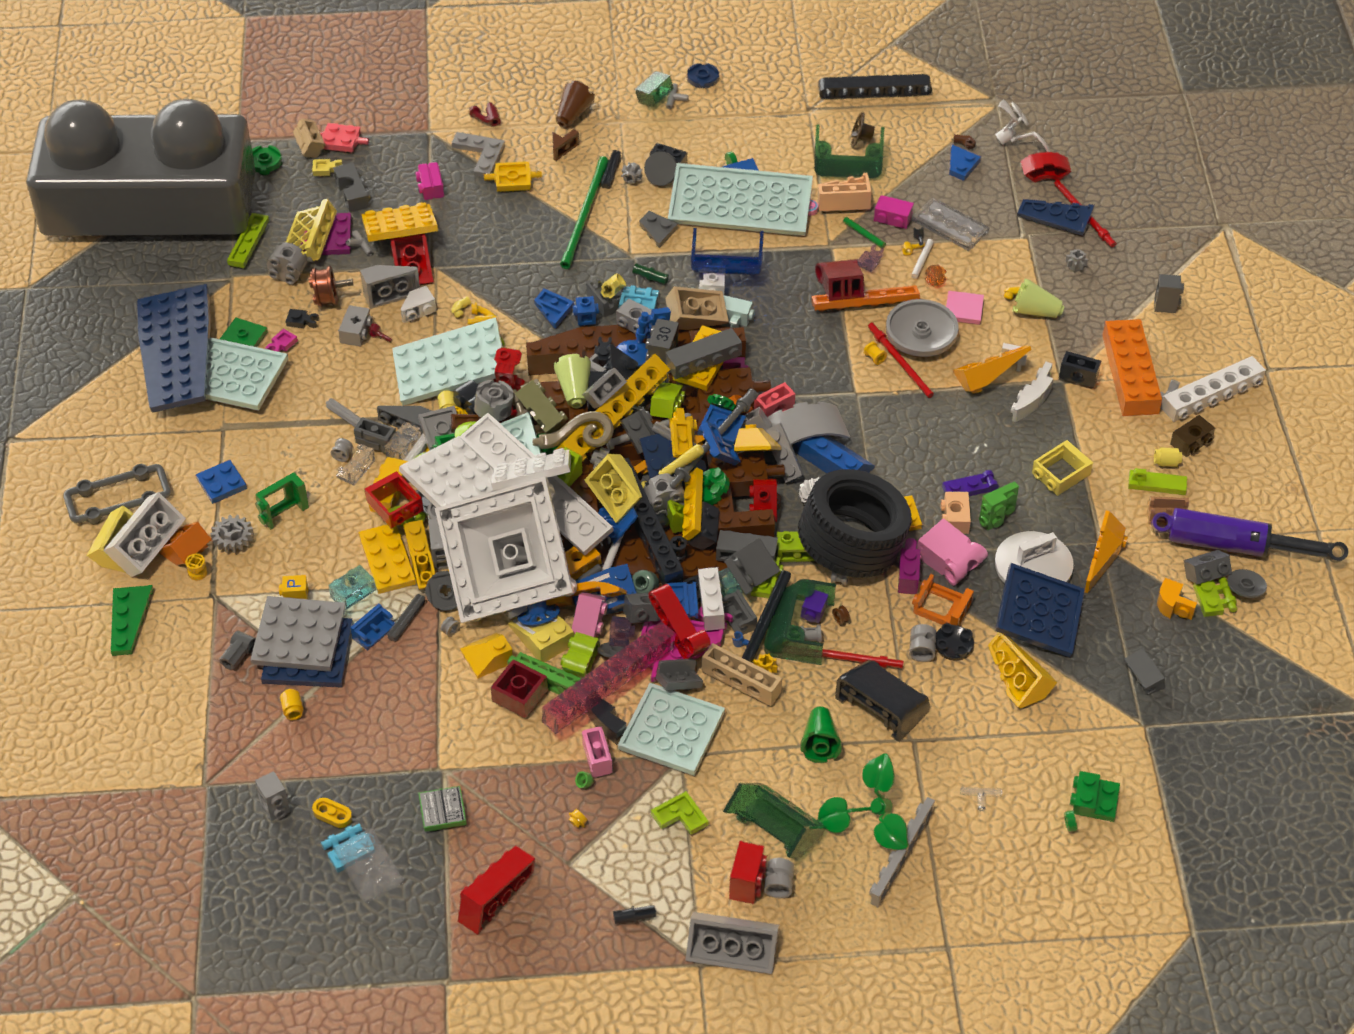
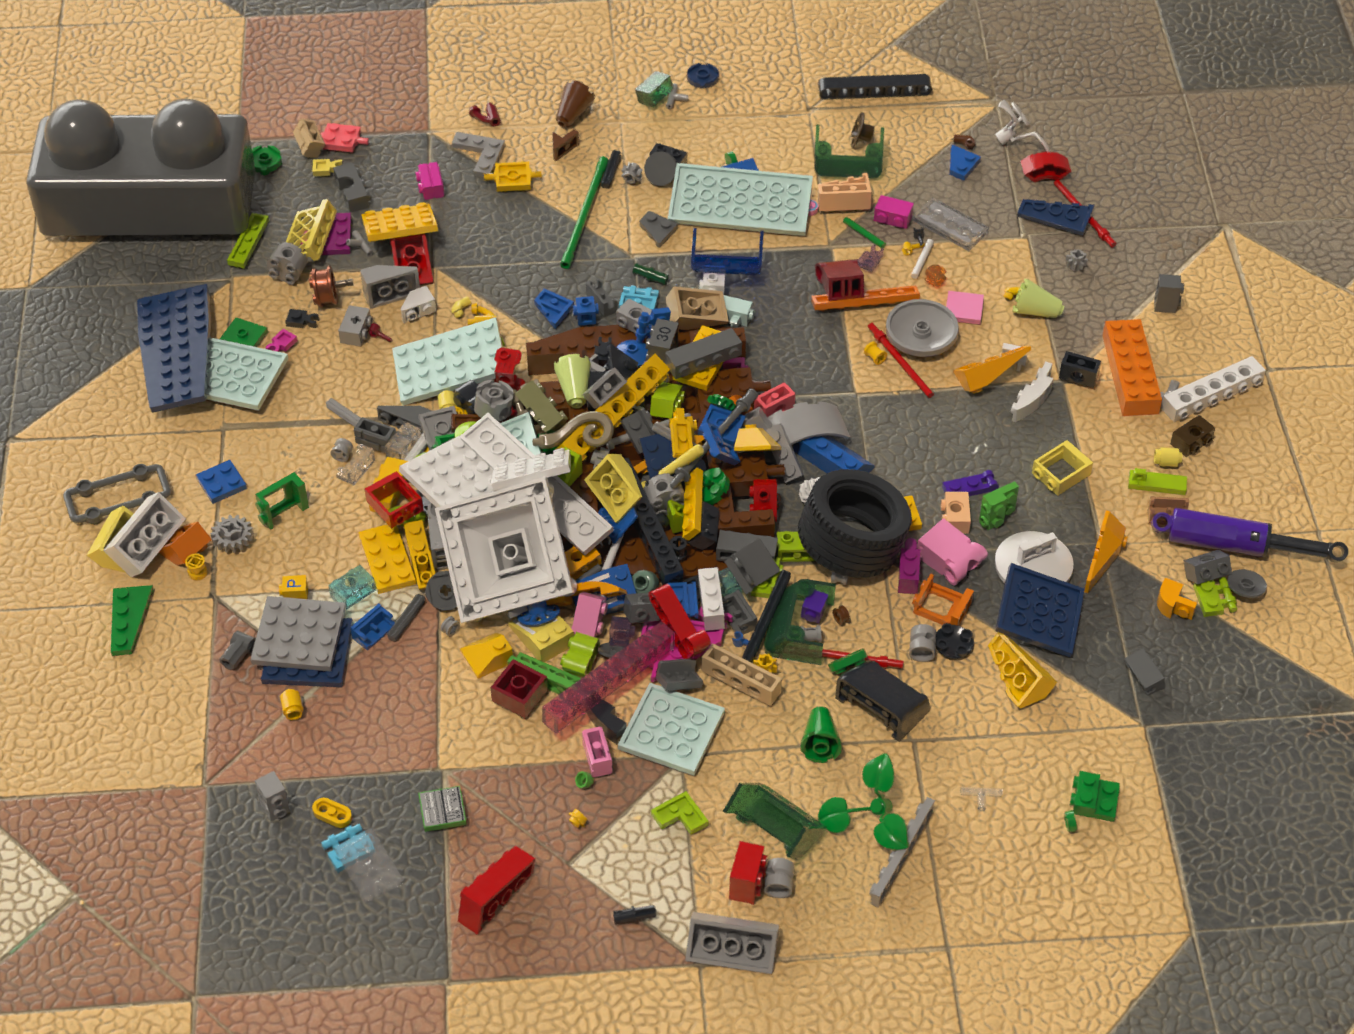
(613, 286): light yellow piece -> none
(840, 664): none -> green plate

